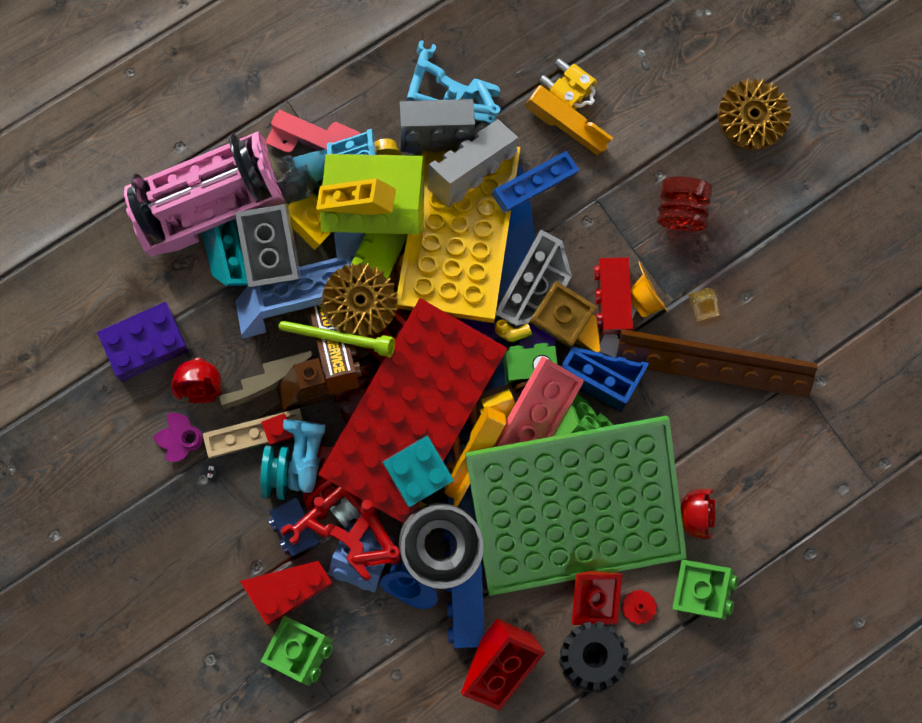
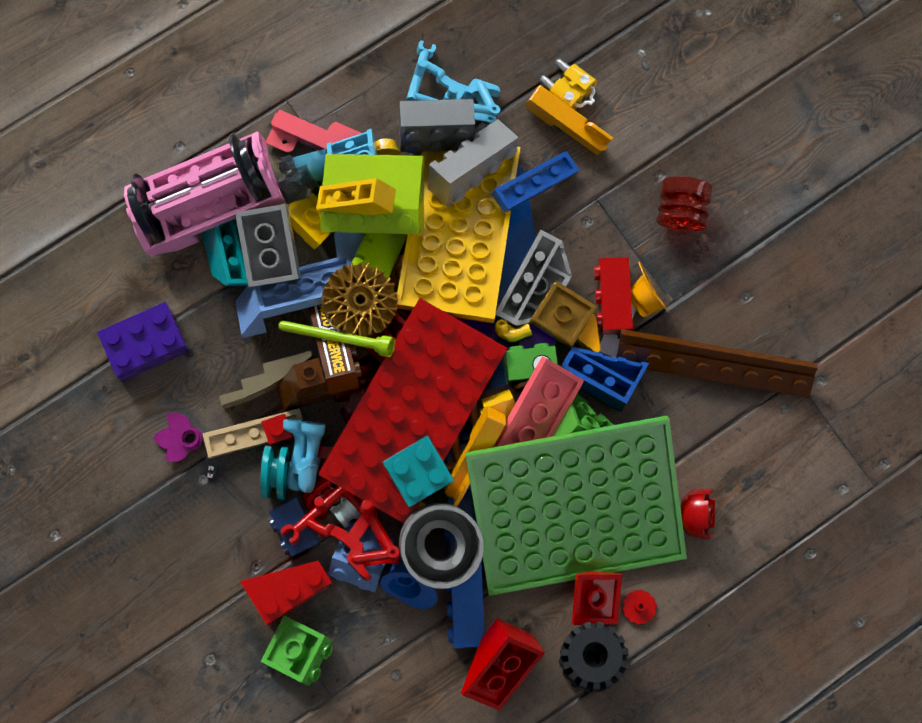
(197, 381): red cylinder -> none
(704, 304): clear yellow slope -> none
(705, 590): bright green plate -> none
(761, 101): pearl gold wheel -> none

